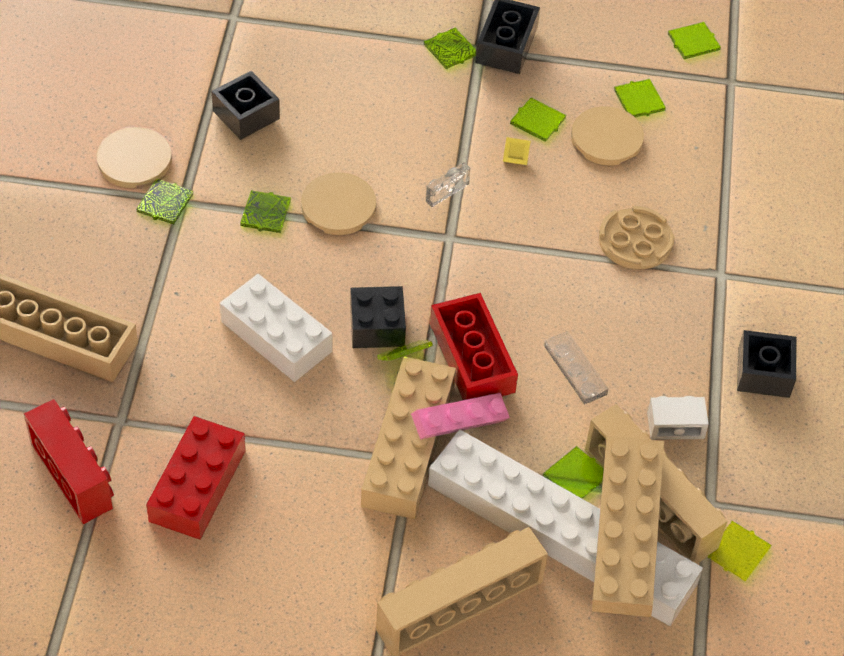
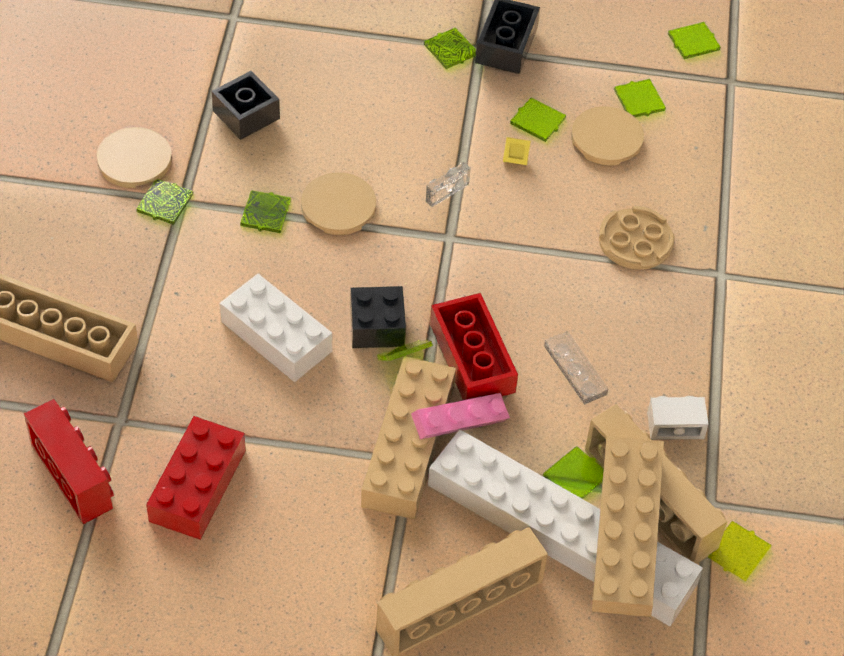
(766, 363): black brick -> none

